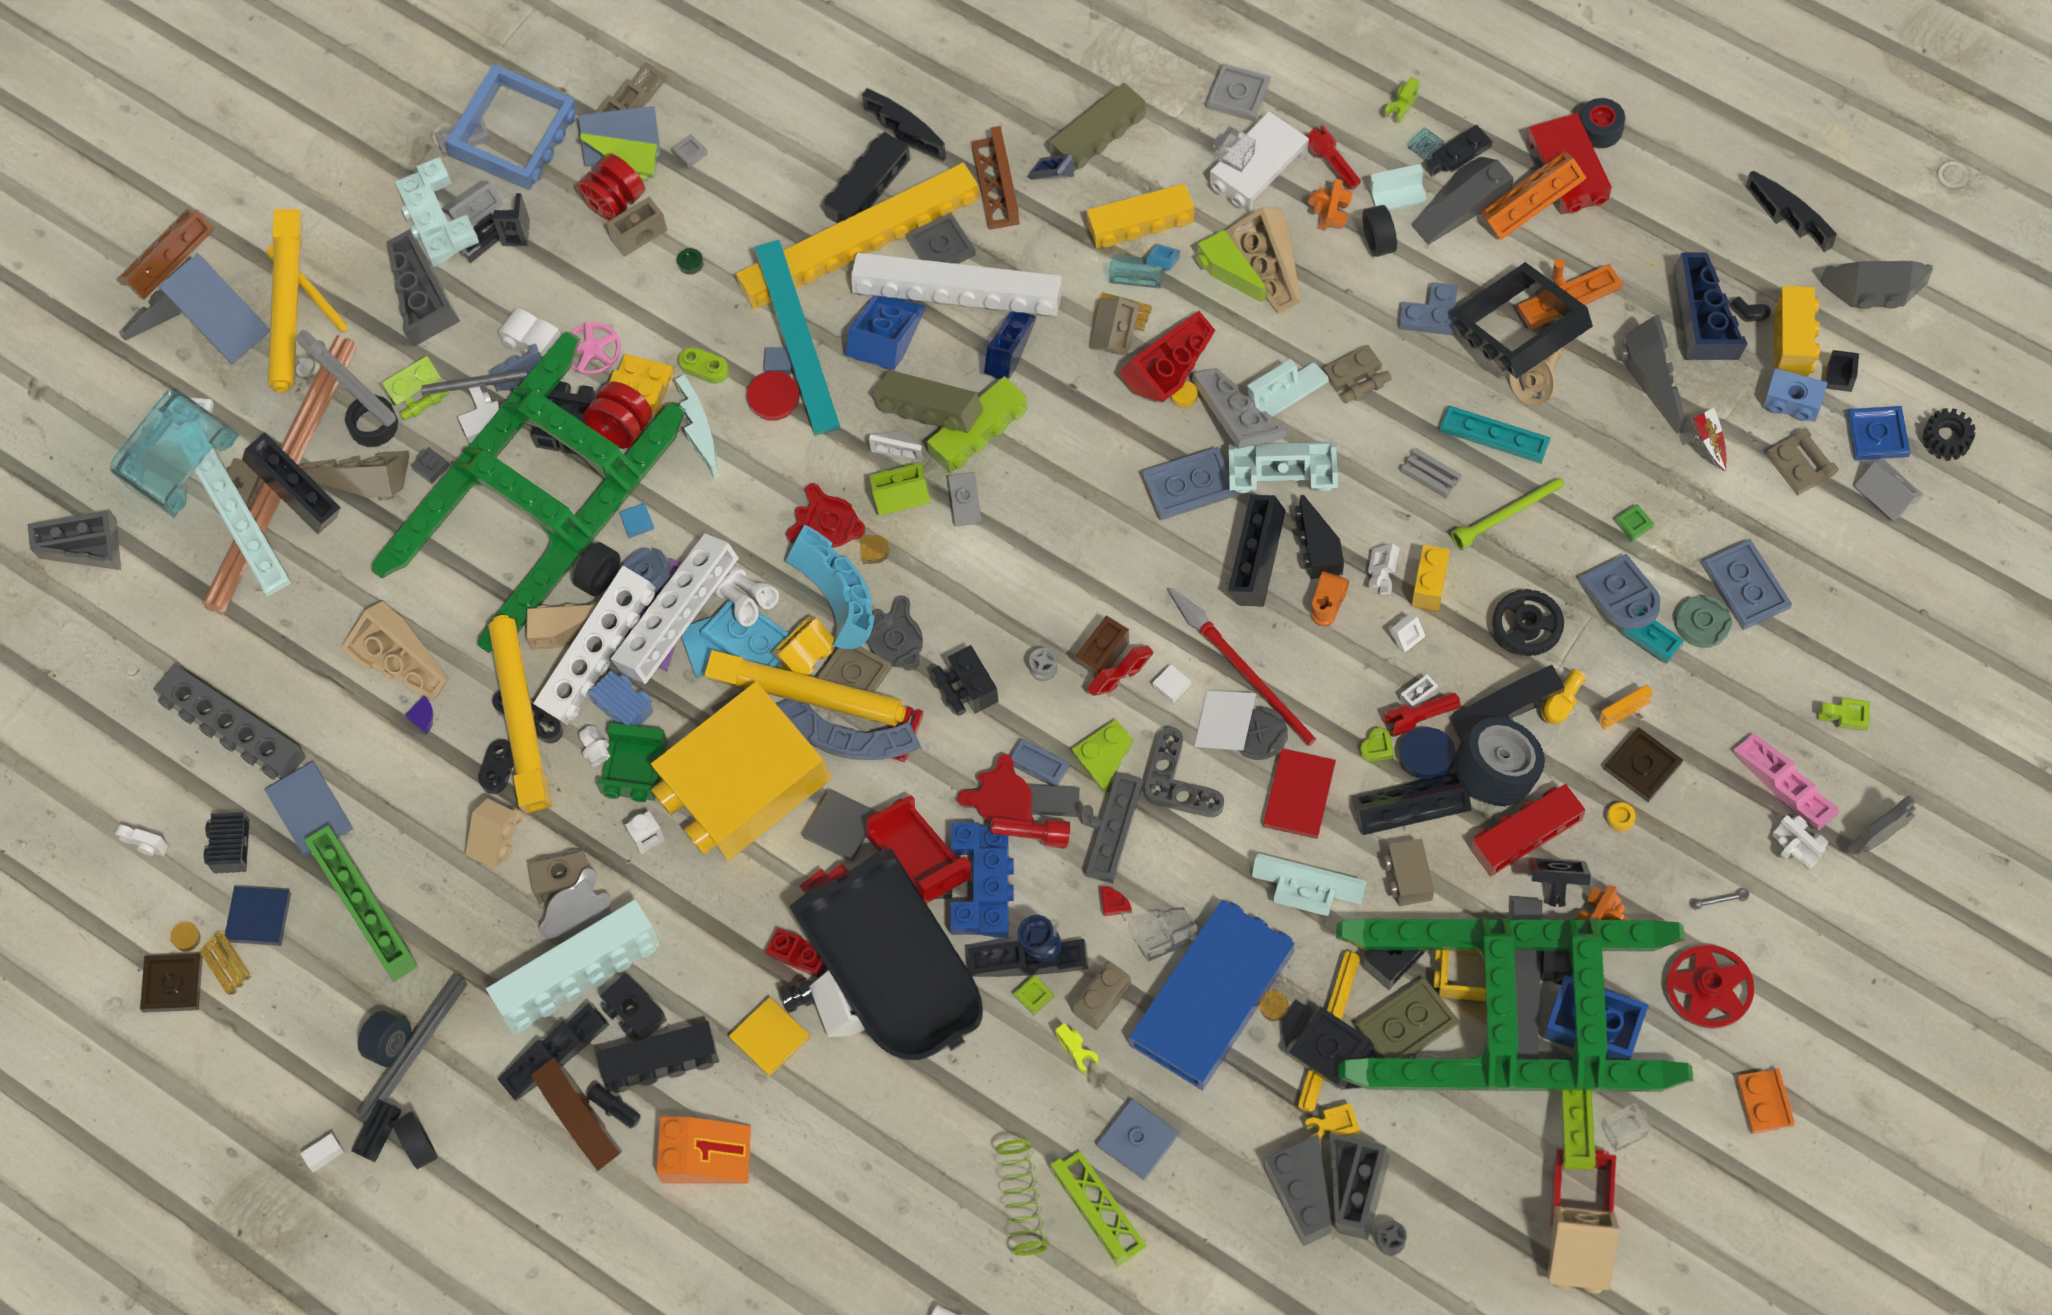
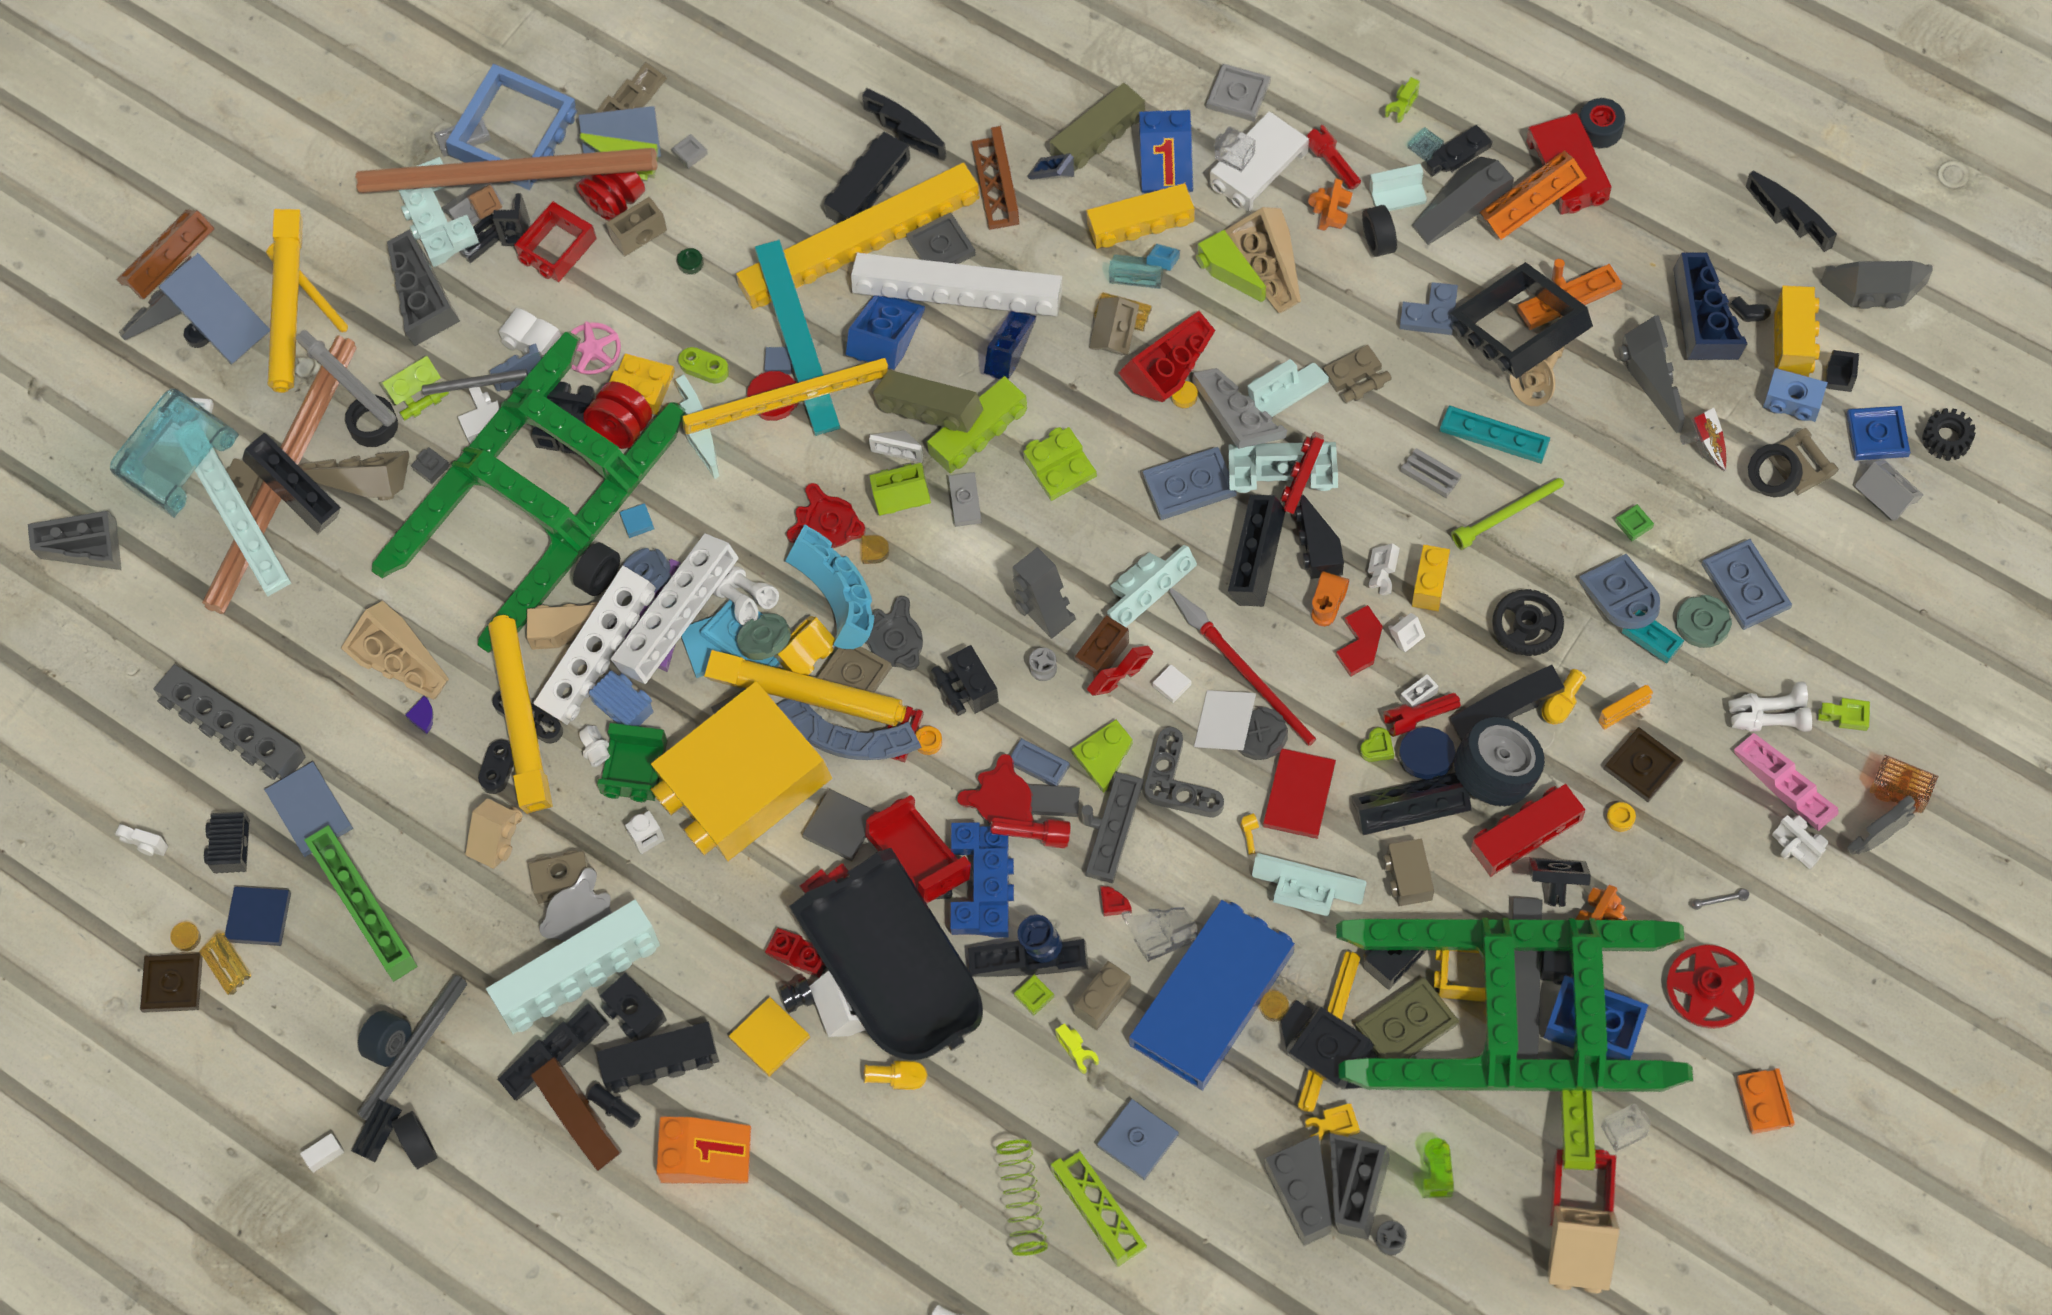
(194, 337): none -> black tile
(484, 201): none -> medium nougat tile
(507, 170): none -> nougat axle
(566, 220): none -> red window
(763, 637): none -> sand green tile
(785, 396): none -> yellow tile
(899, 1075): none -> yellow arm
(929, 739): none -> light orange tile
(1039, 593): none -> dark grey wedge
(1059, 462): none -> lime plate
(1147, 583): none -> light aqua bracket
(1165, 149): none -> blue slope
(1247, 824): none -> yellow hand
(1301, 471): none -> red tile
(1363, 651): none -> red tile
(1439, 1164): none -> clear neon green leg
(1750, 710): none -> white piece
(1766, 452): none -> black tyre
(1899, 779): none -> clear orange brick

